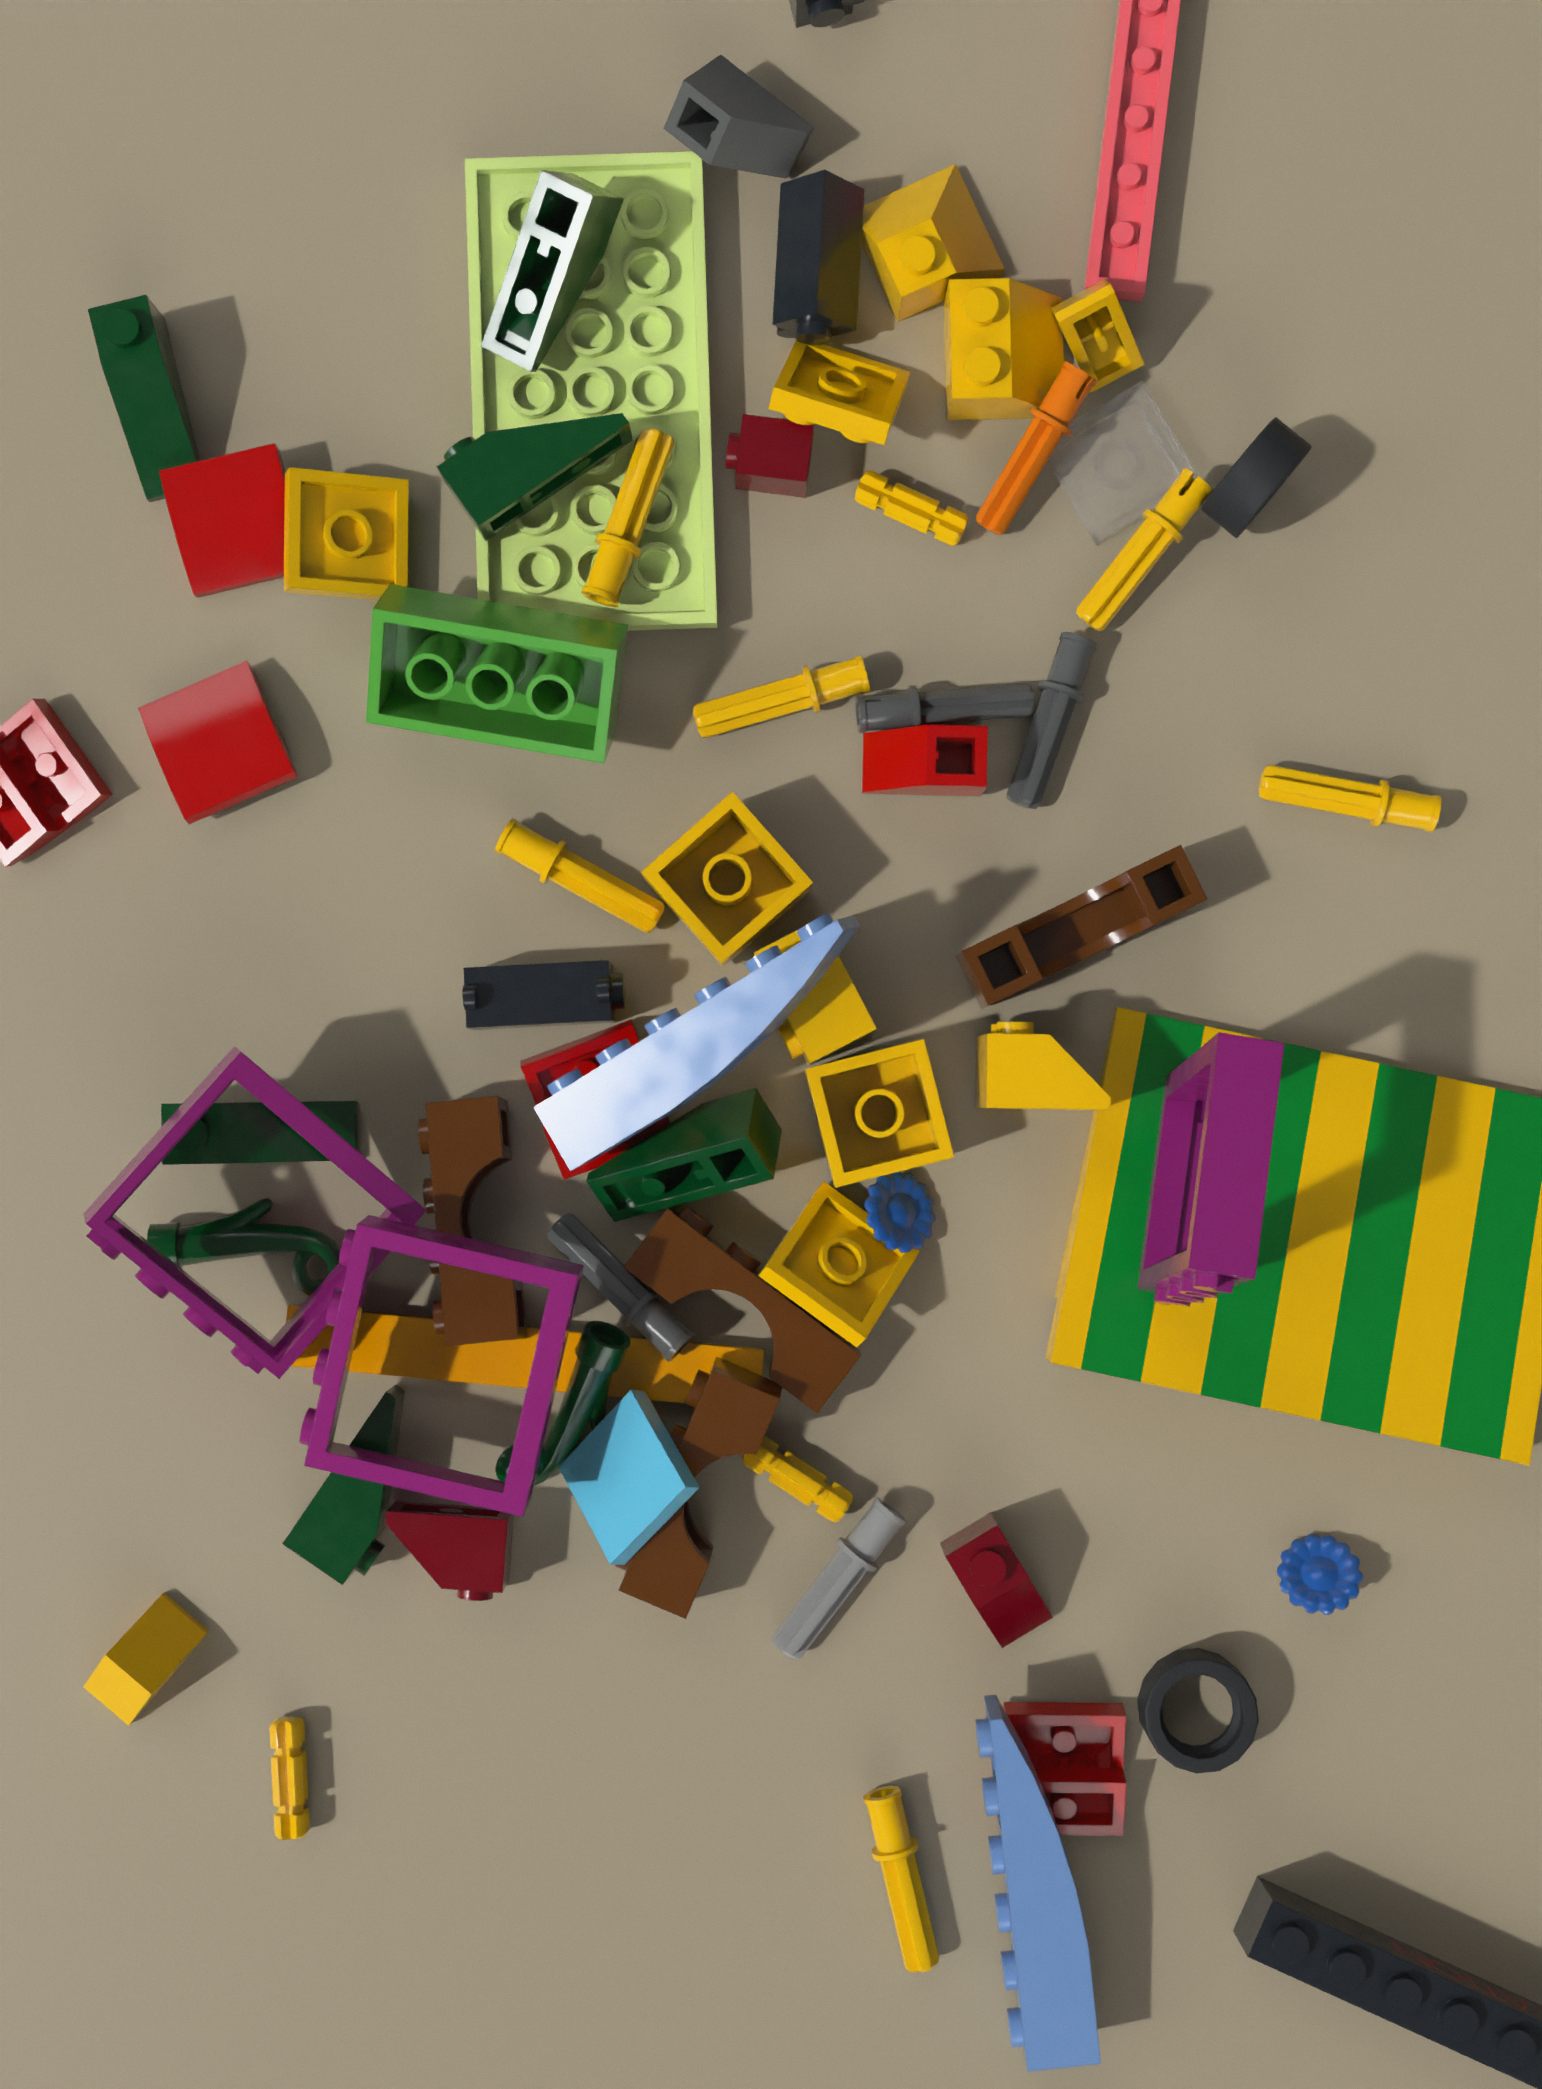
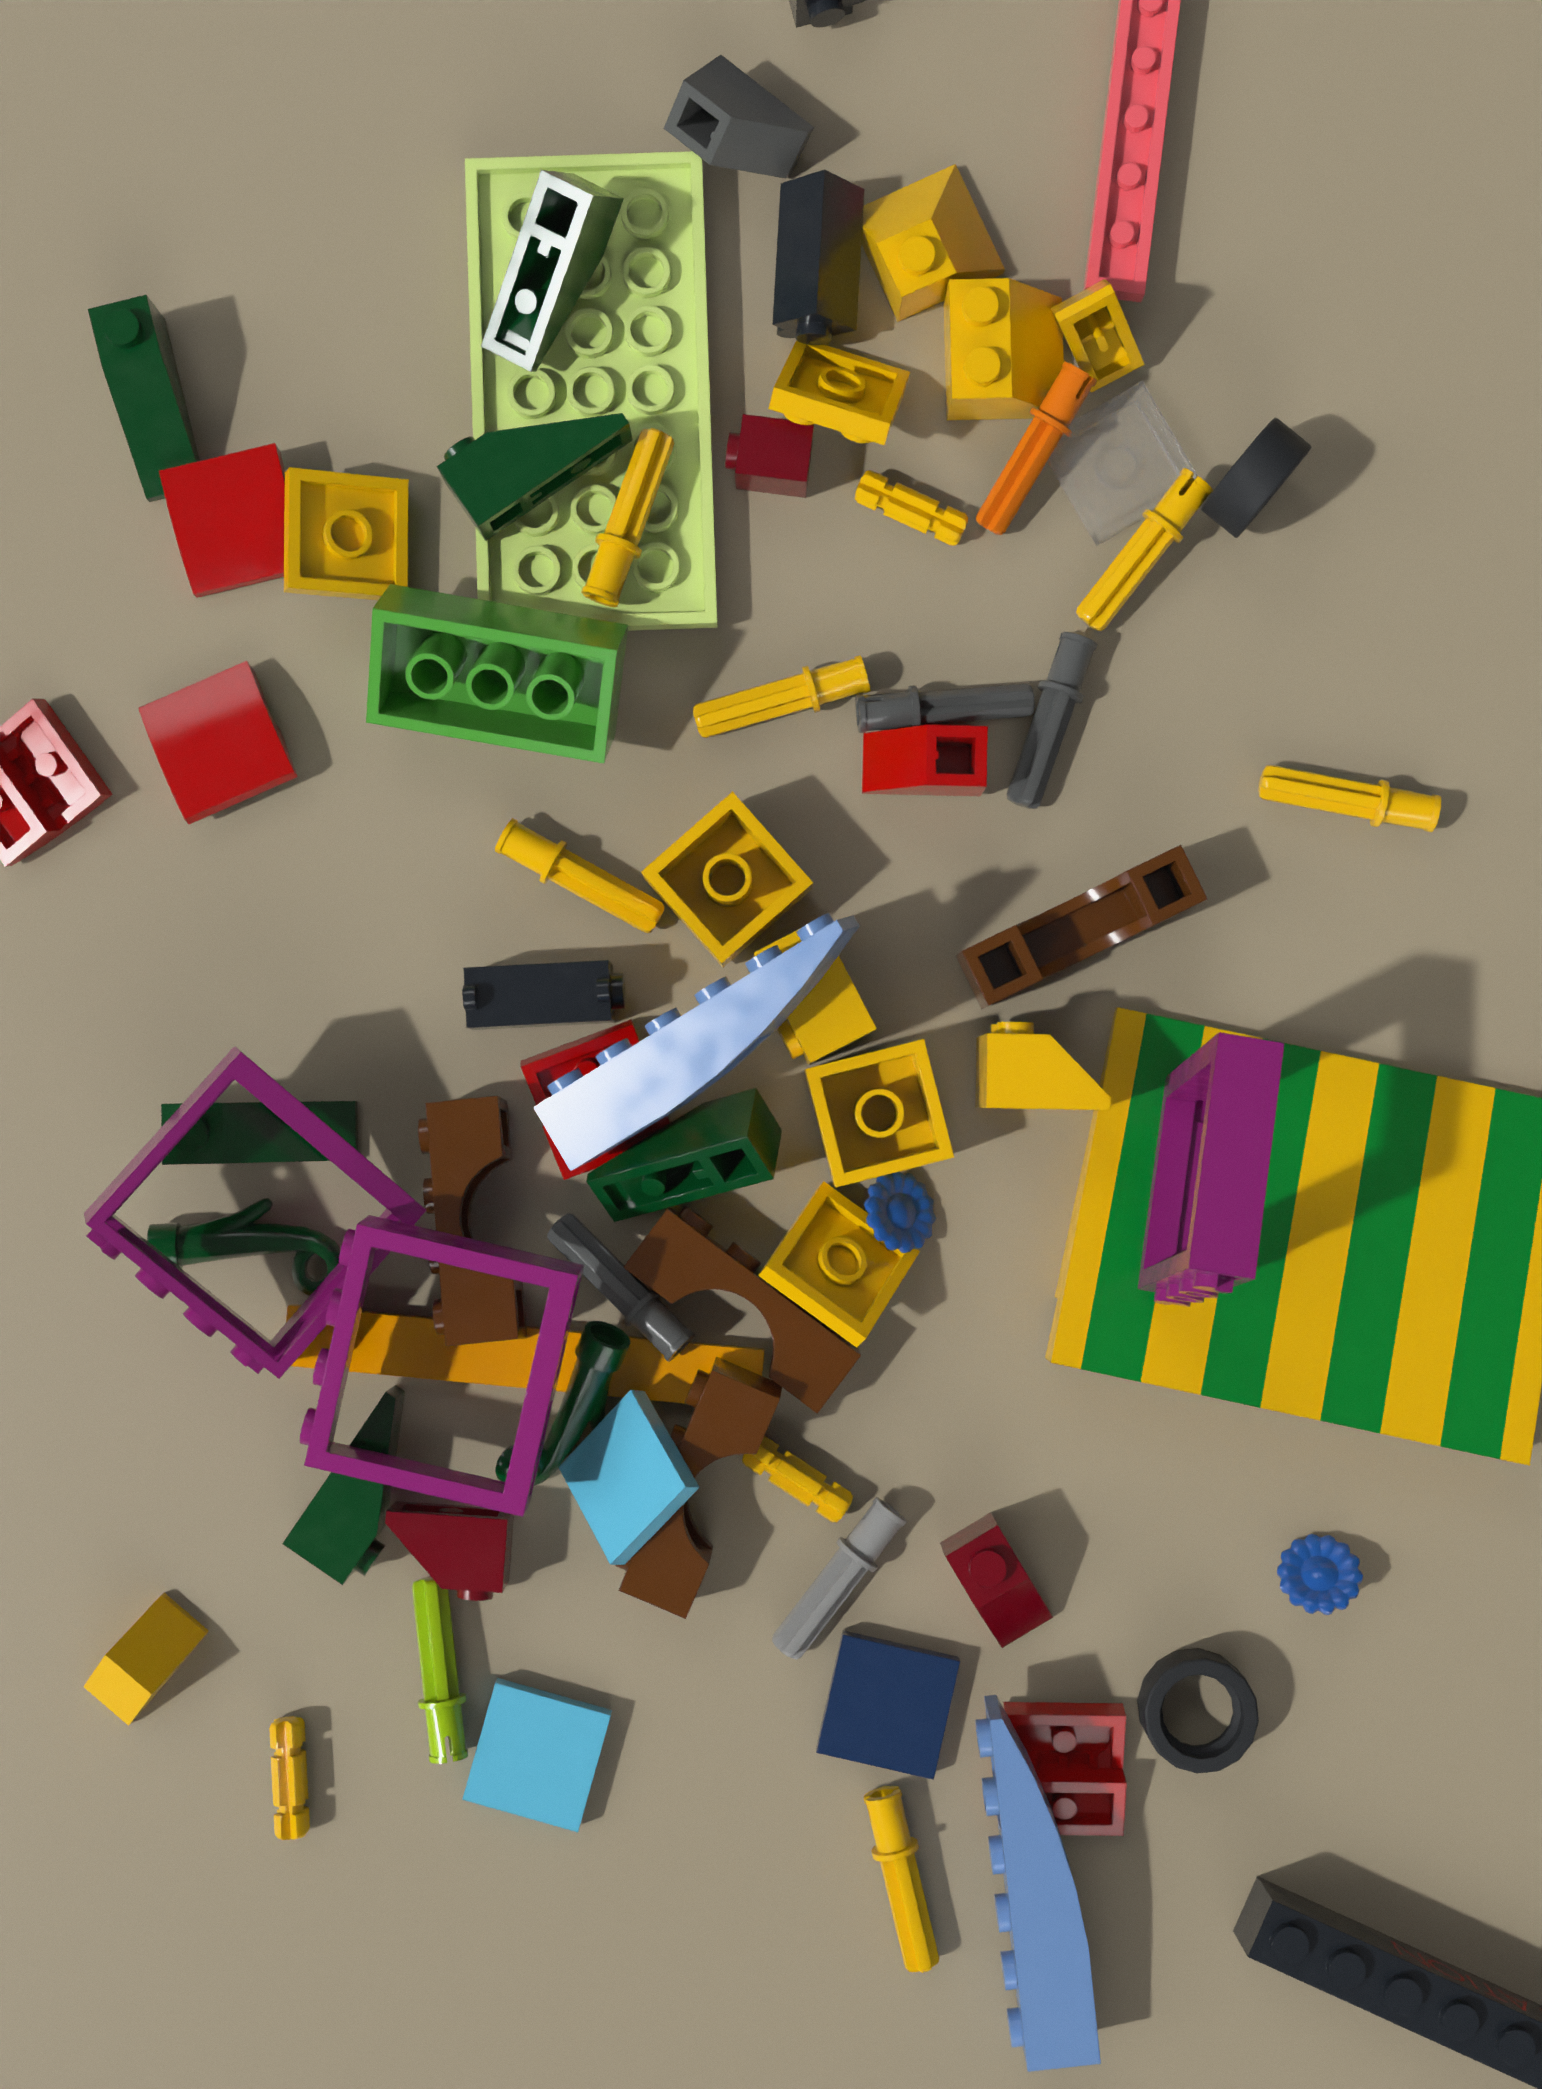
(438, 1671): none -> lime axle
(537, 1754): none -> medium azure tile
(888, 1704): none -> dark blue tile

